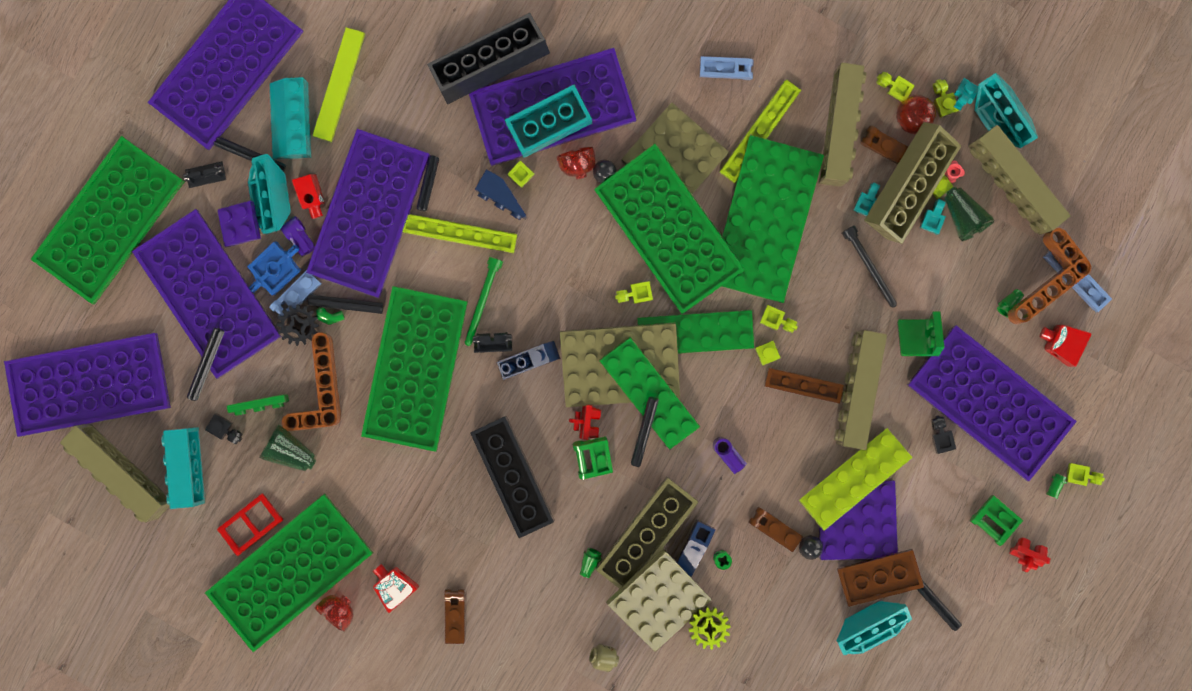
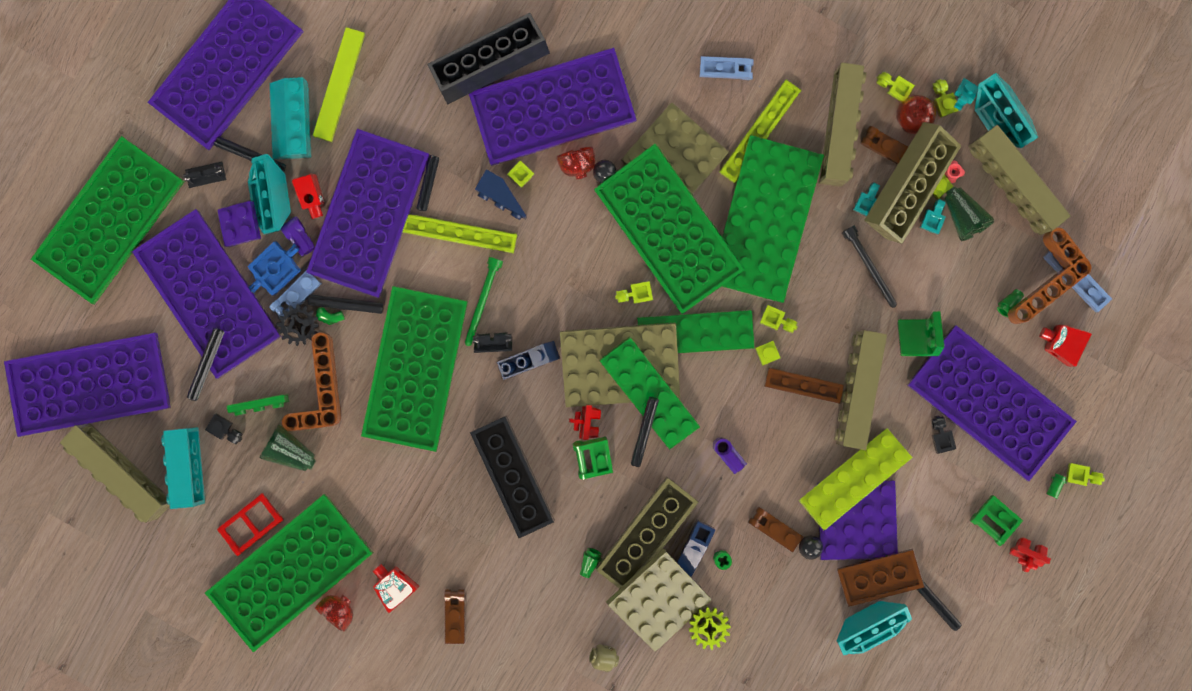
(548, 121): teal brick -> none

